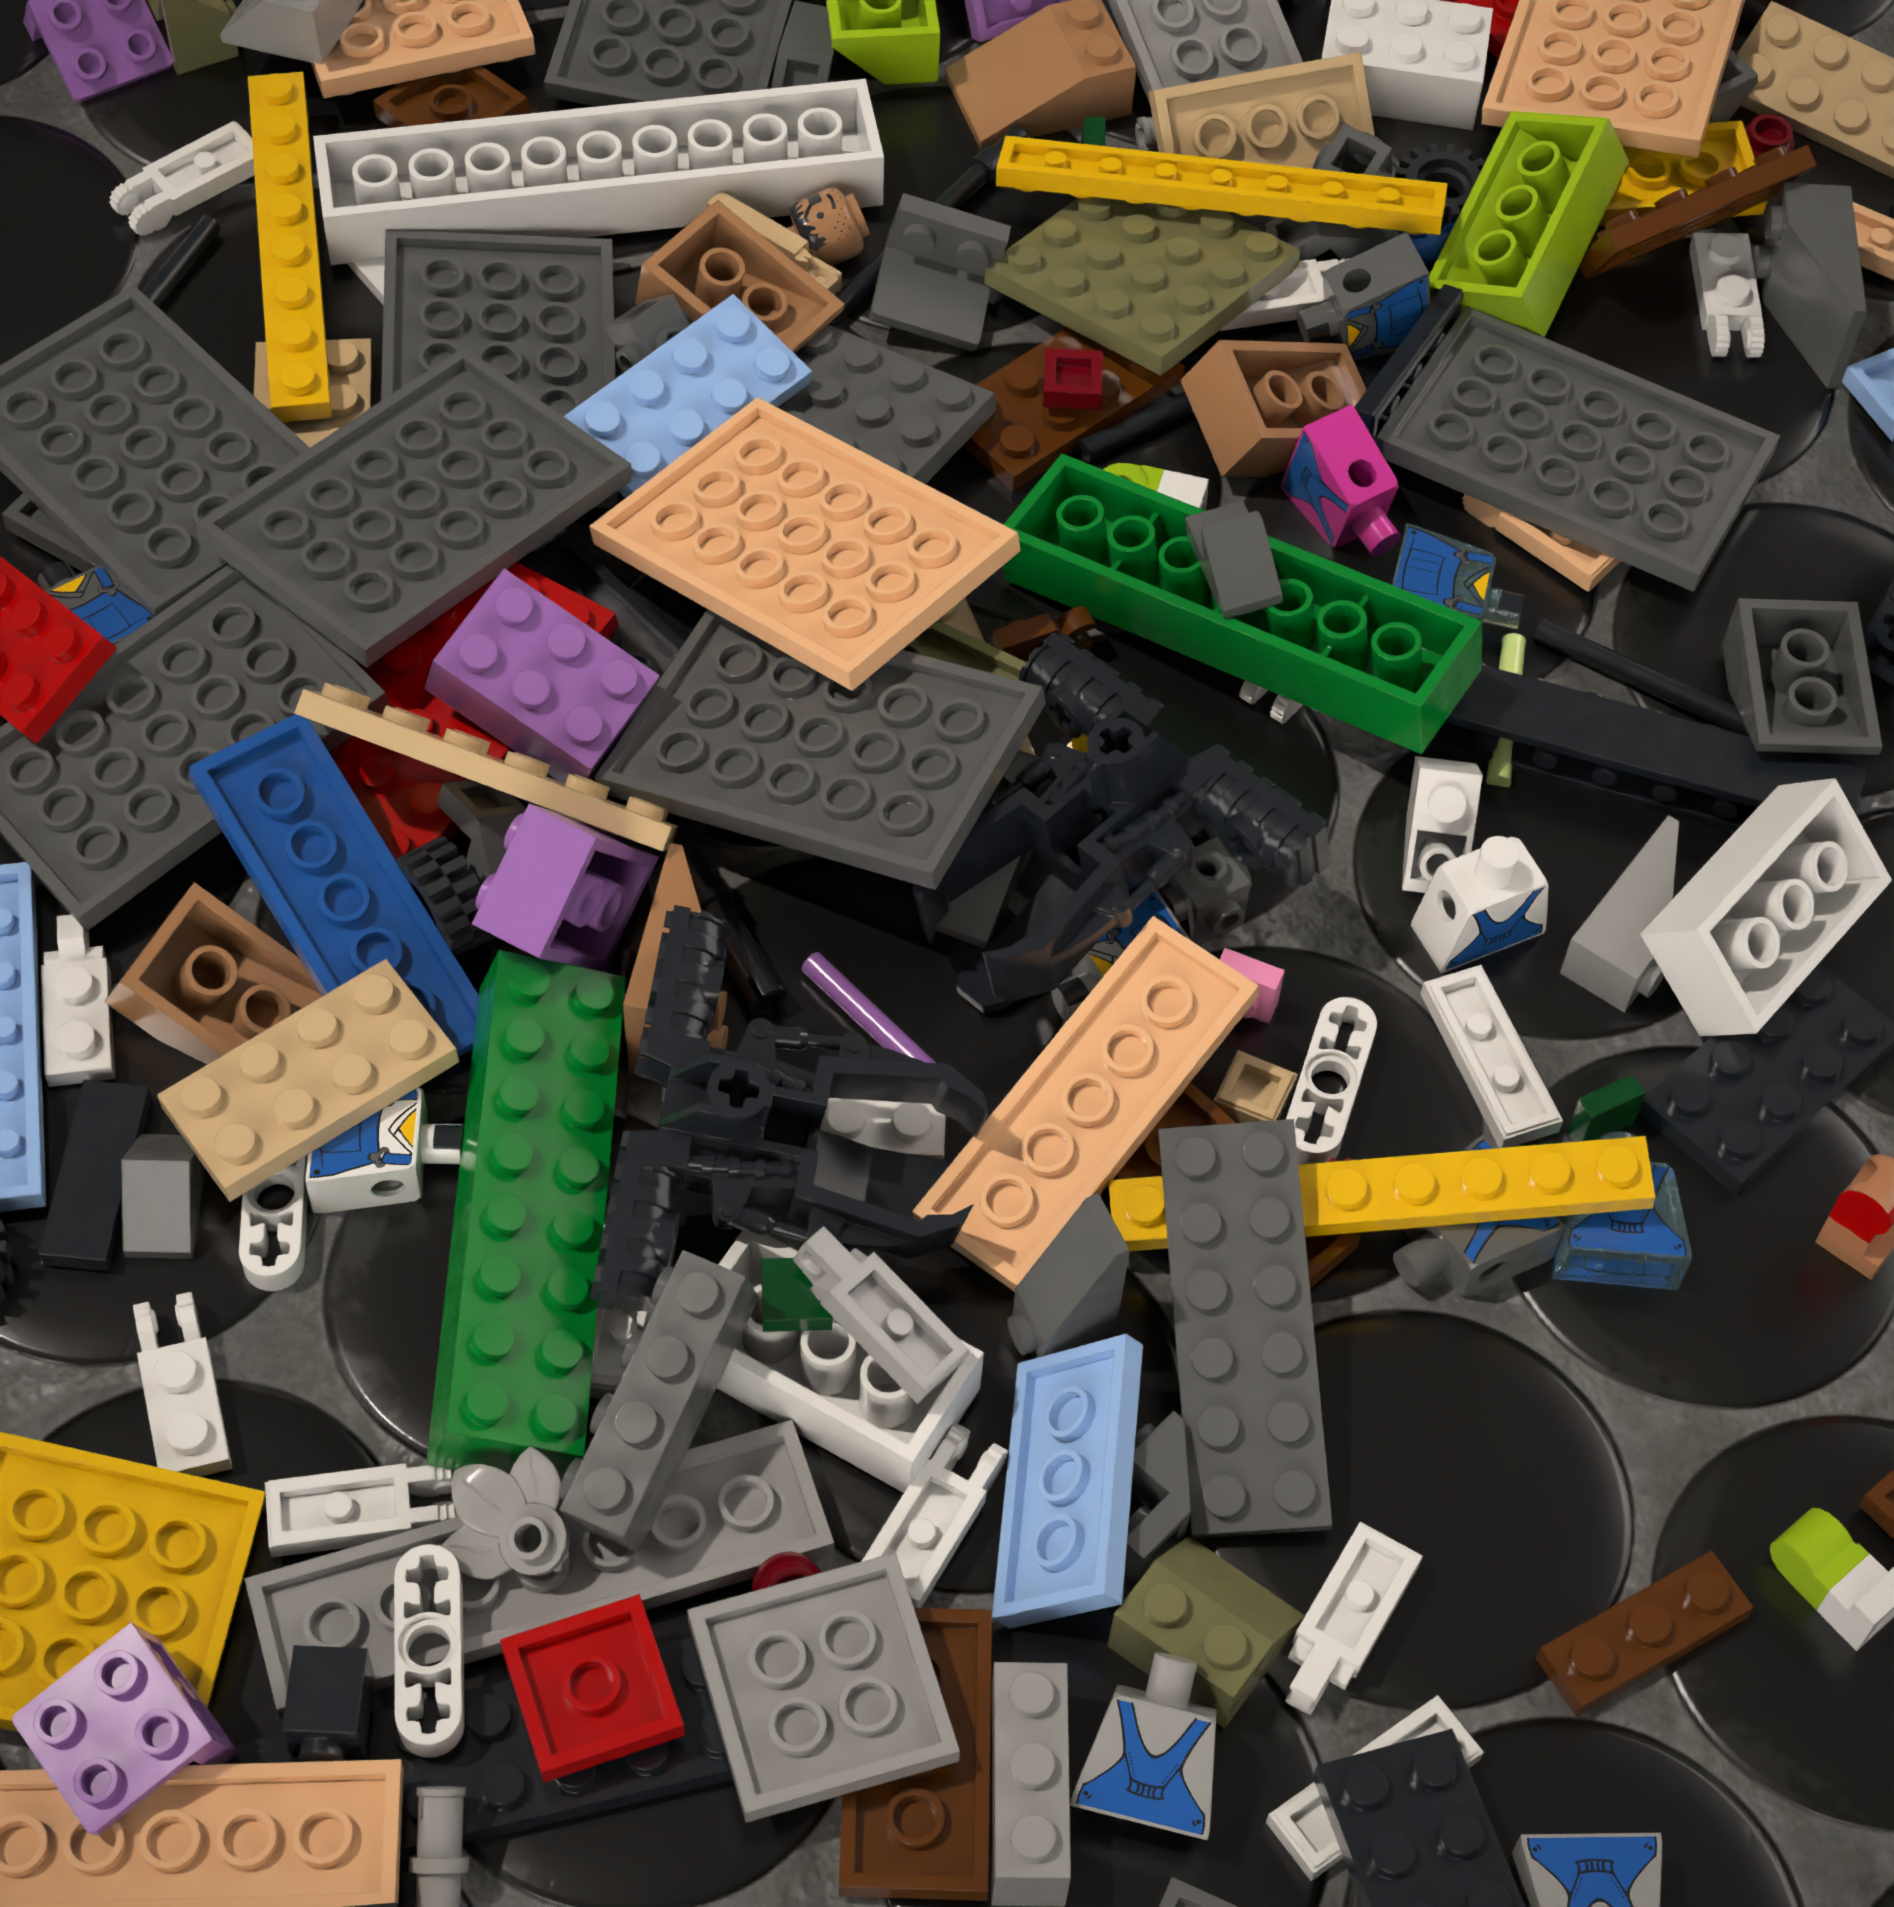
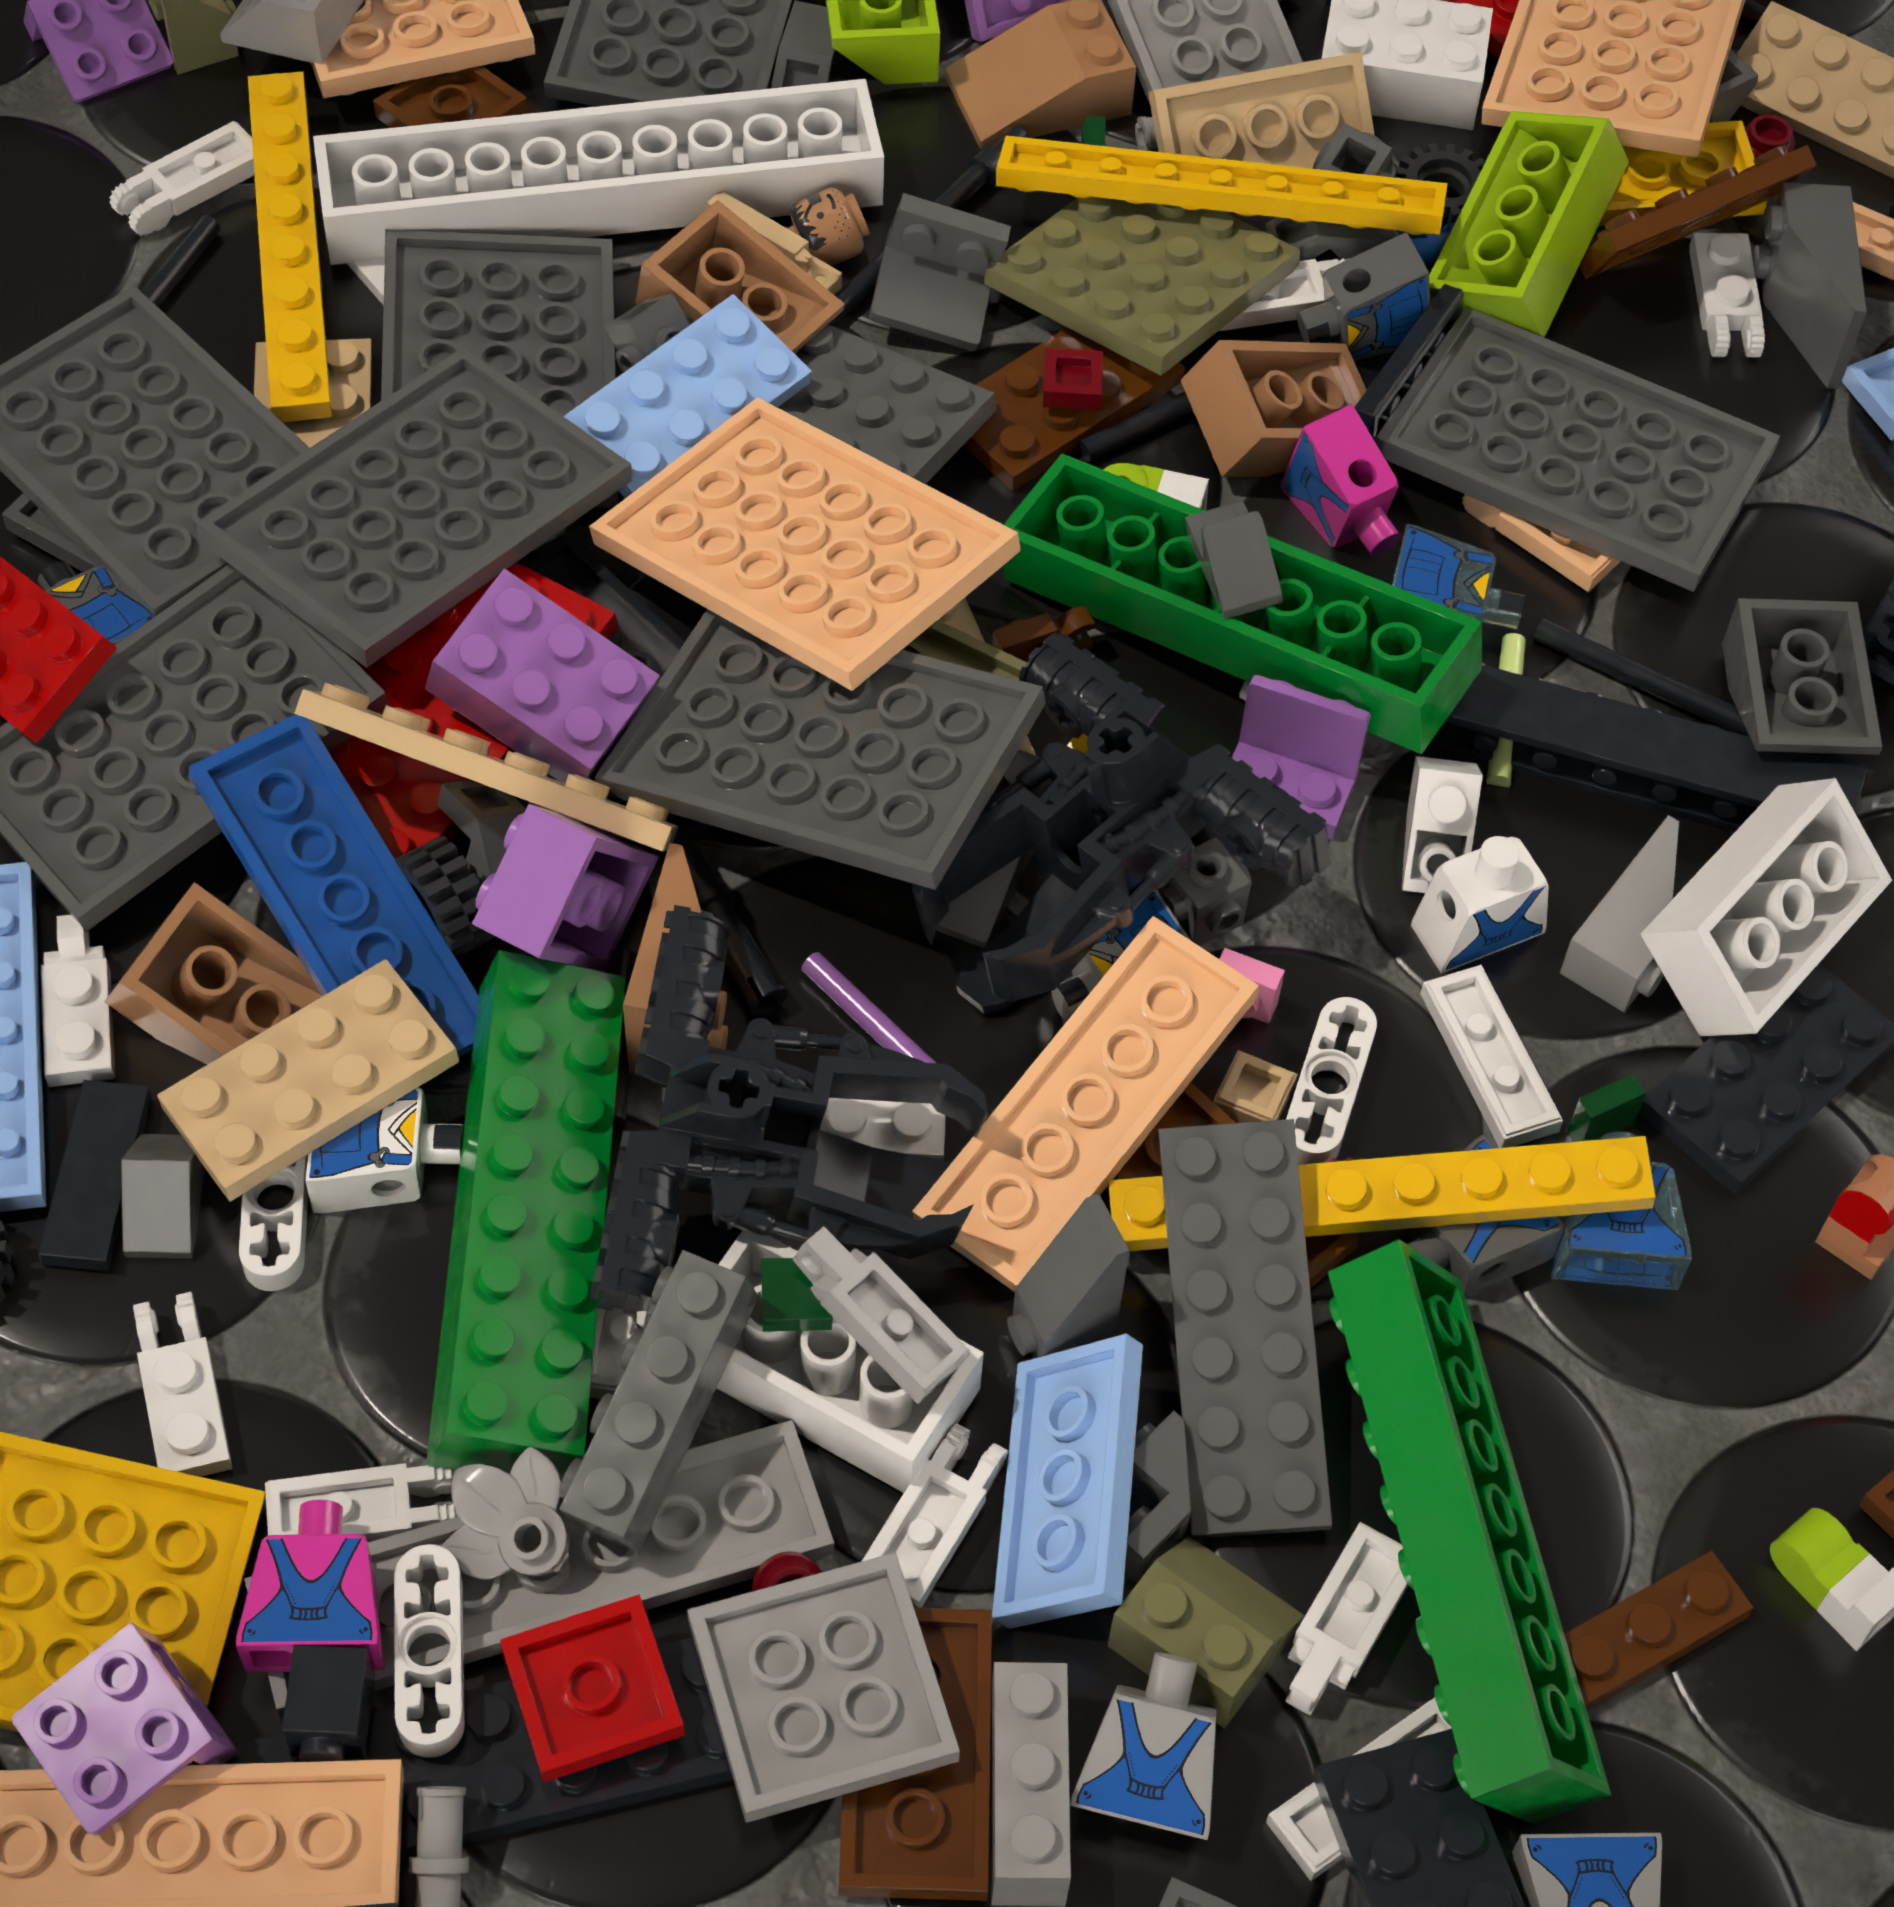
(310, 1593): none -> torso
(1304, 745): none -> medium lavender bracket
(1465, 1538): none -> green brick

